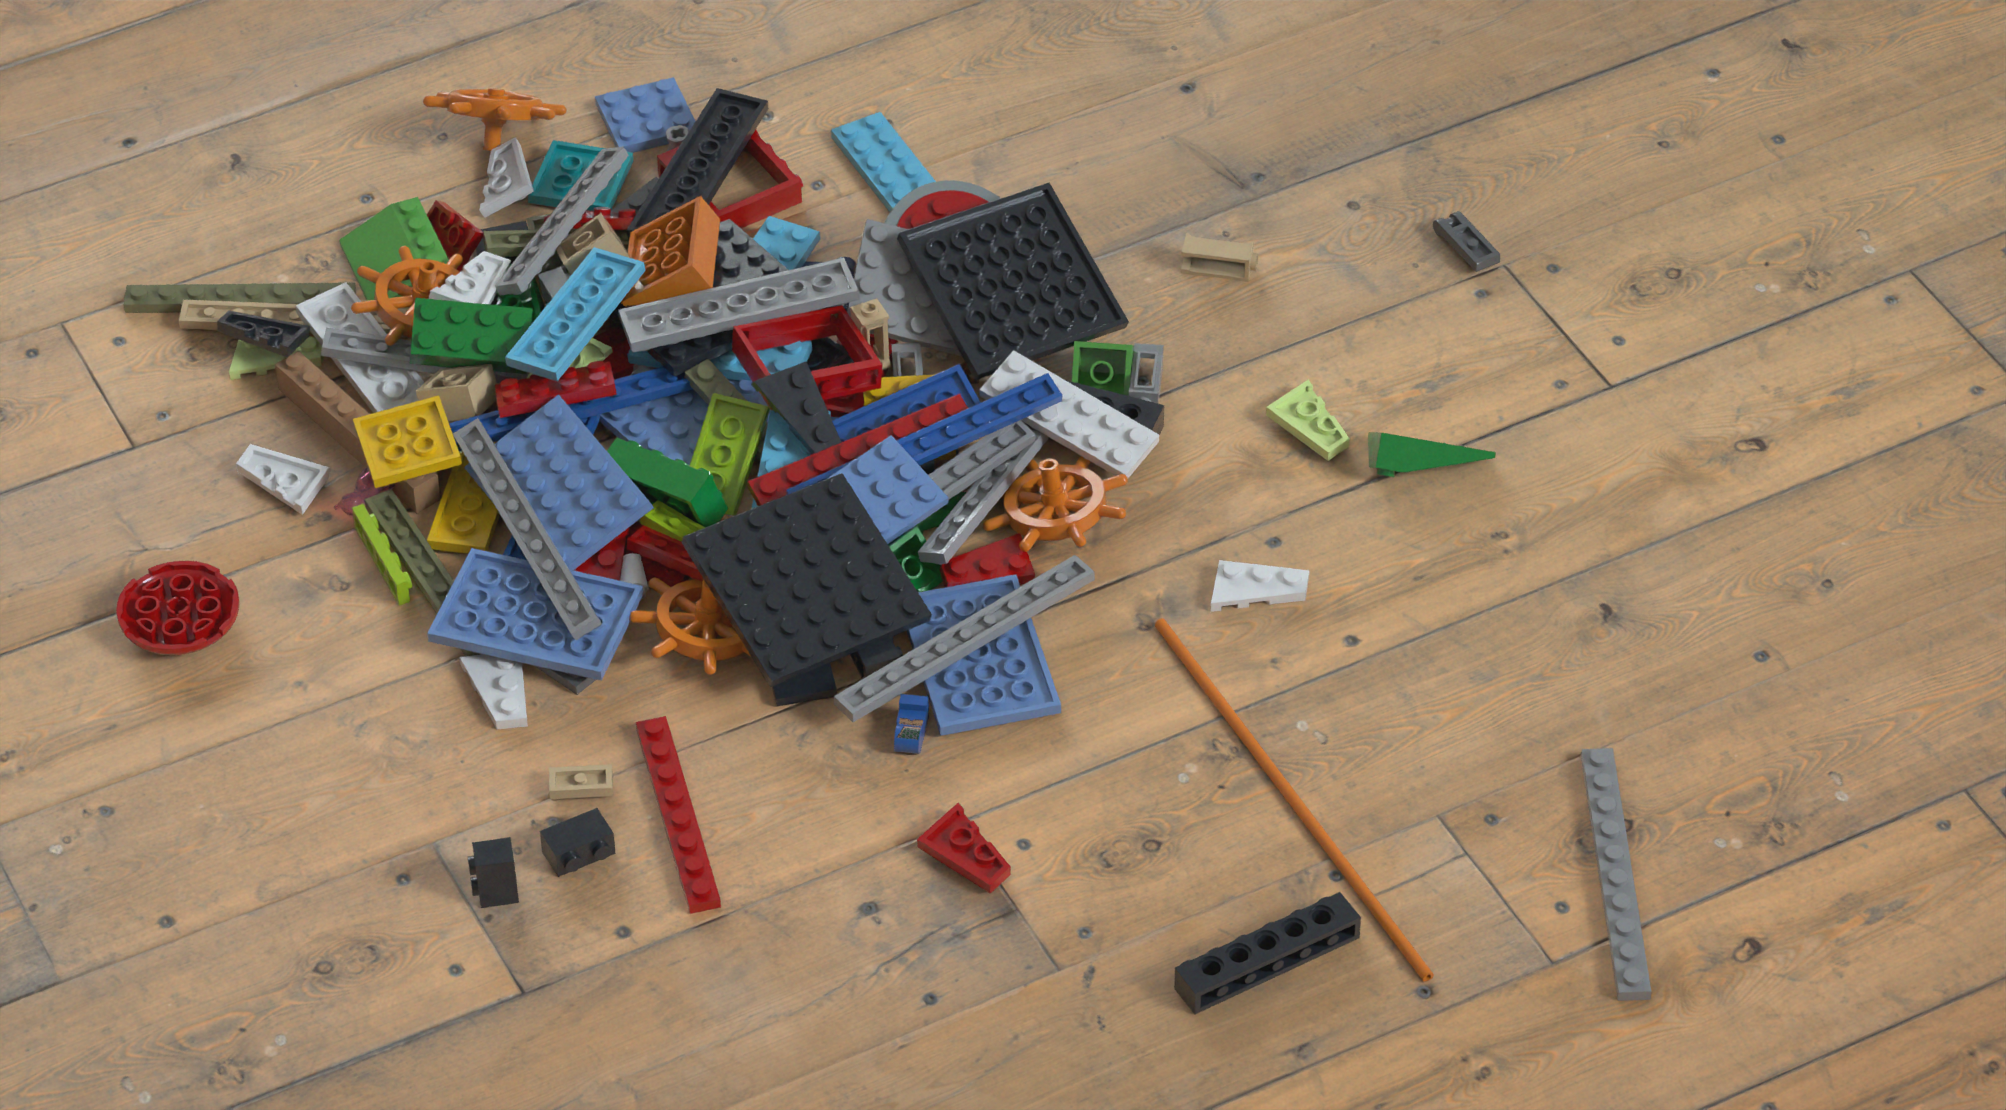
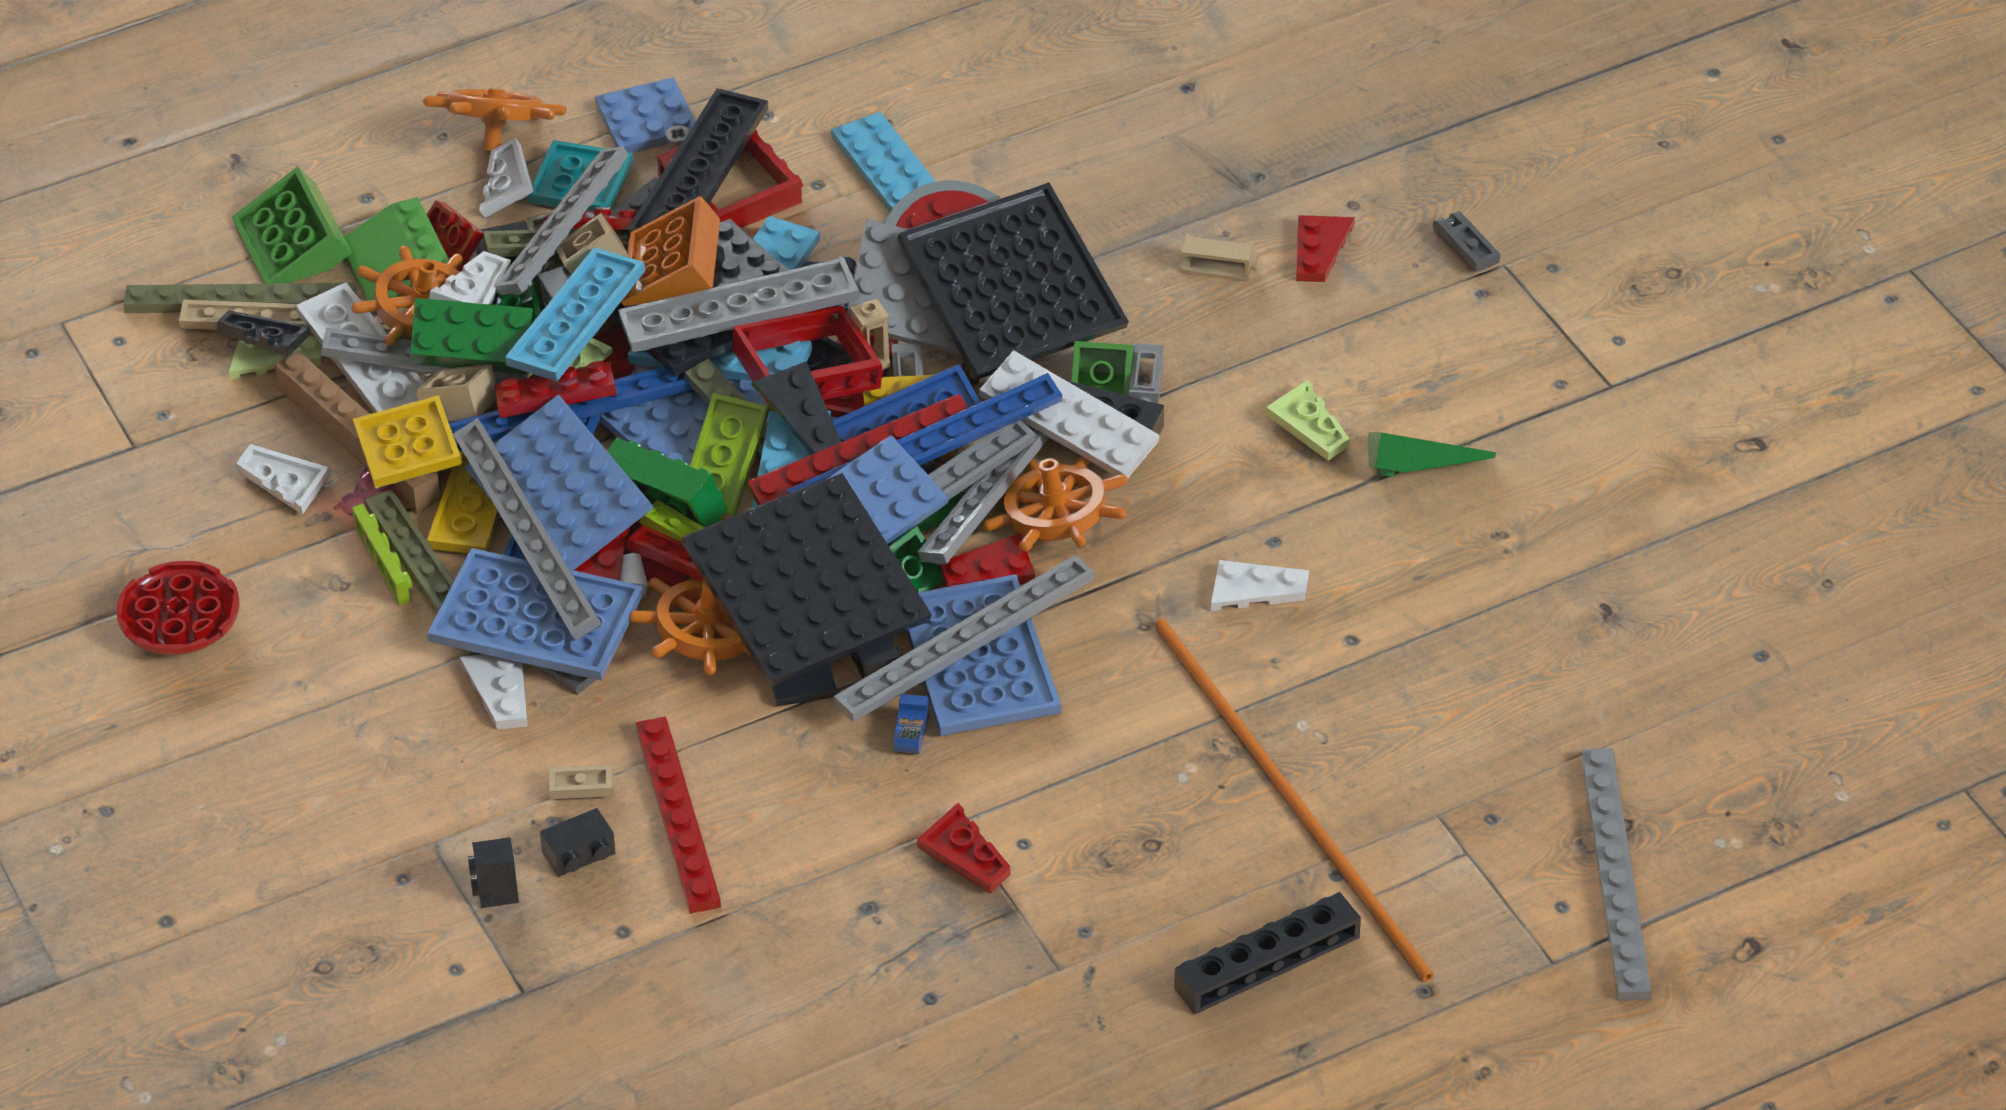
(291, 231): none -> bright green slope
(1319, 244): none -> red wing

